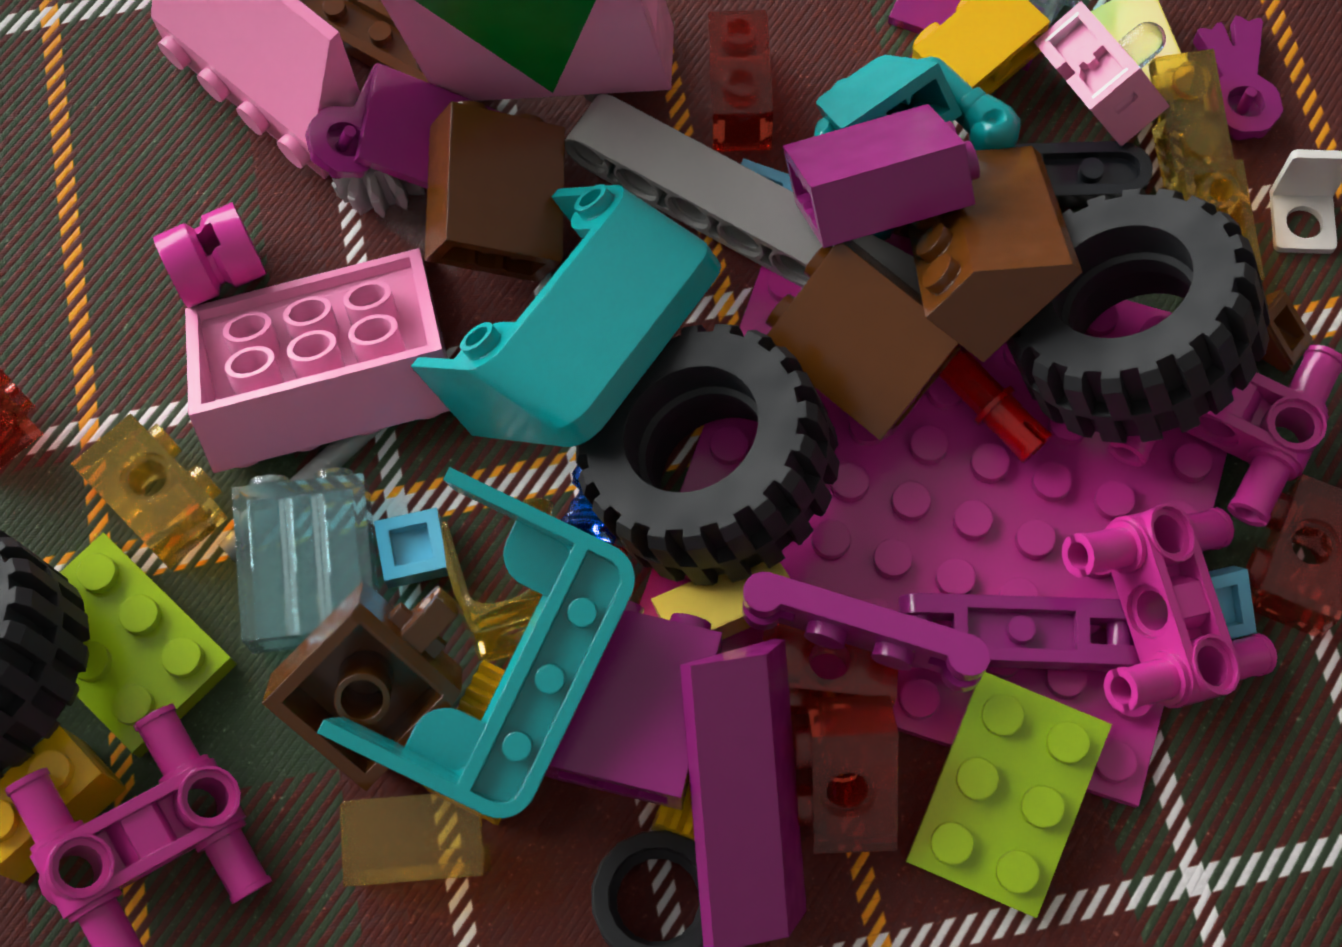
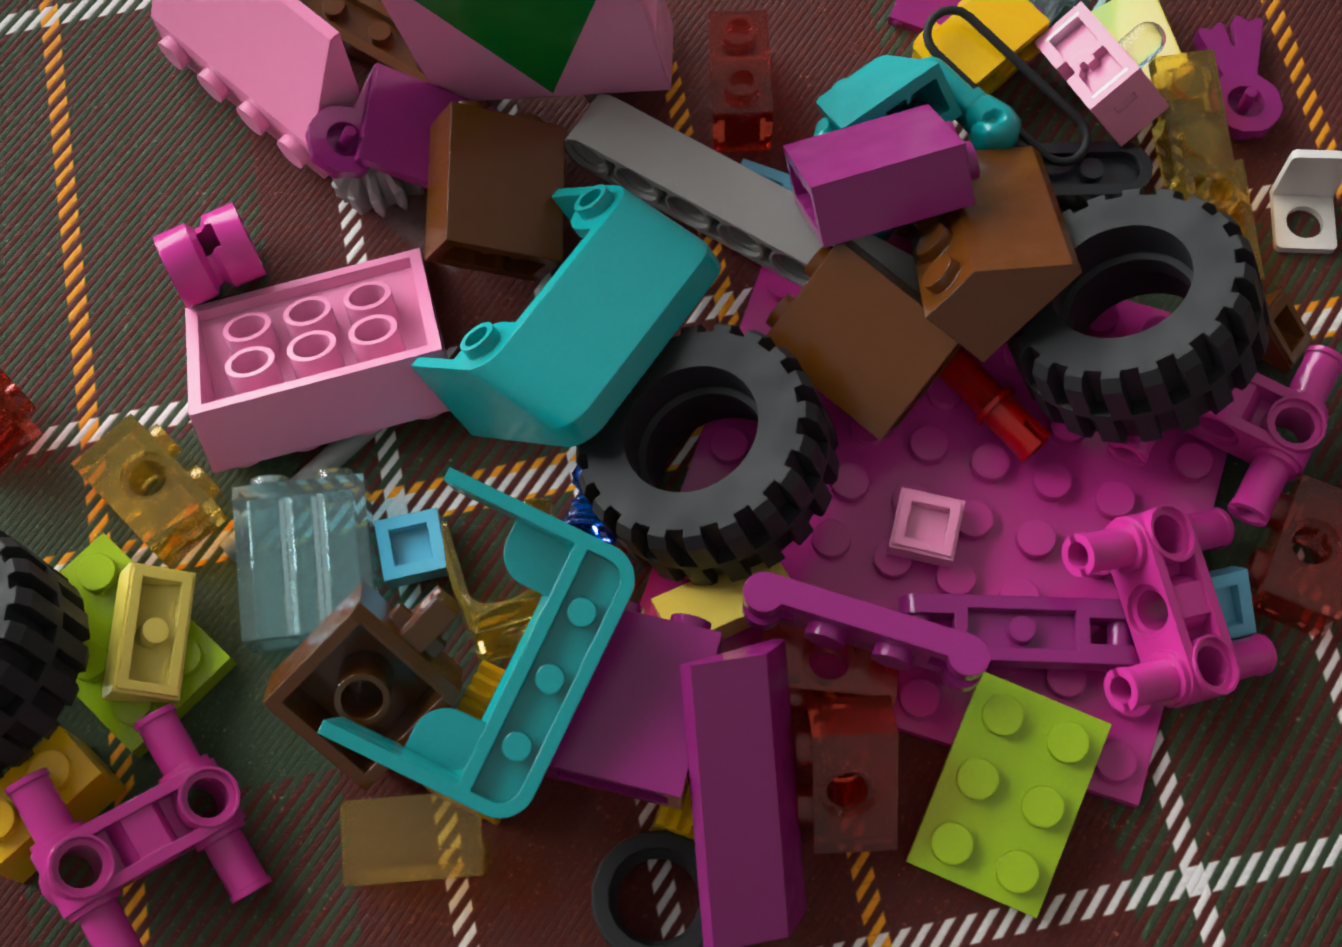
(149, 634): none -> light yellow slope
(926, 527): none -> bright pink tile
(1024, 68): none -> black piece

